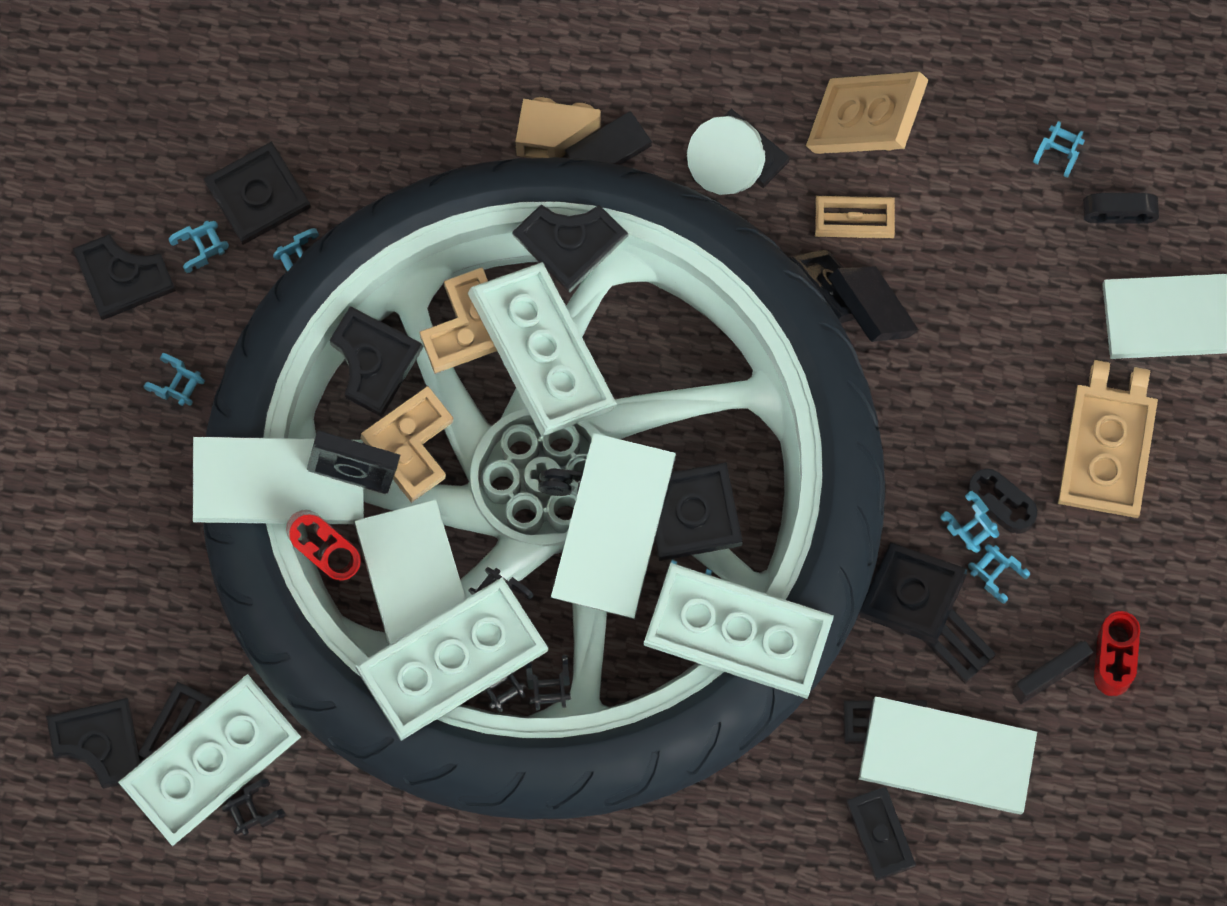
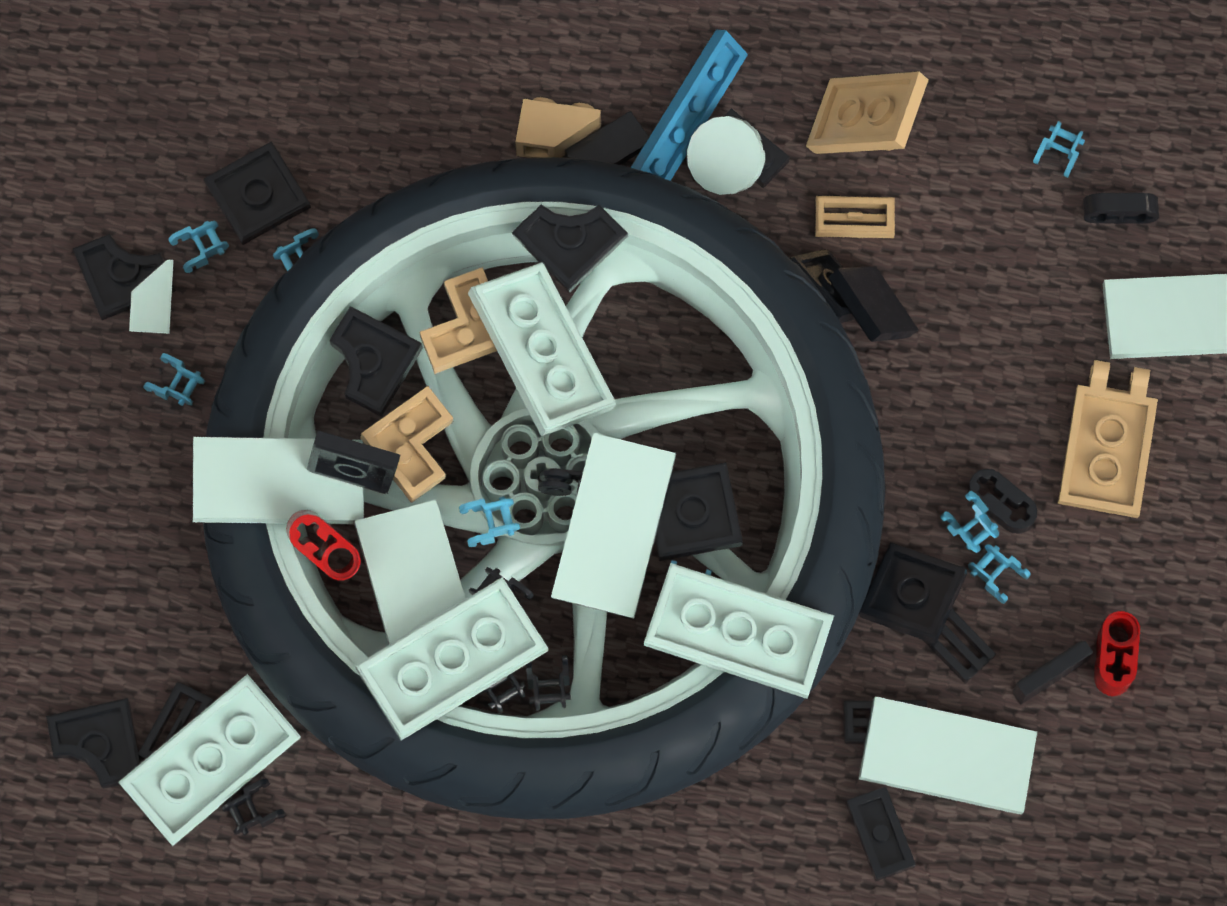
(152, 302): none -> light aqua tile
(480, 505): none -> medium azure piece
(691, 106): none -> dark azure plate

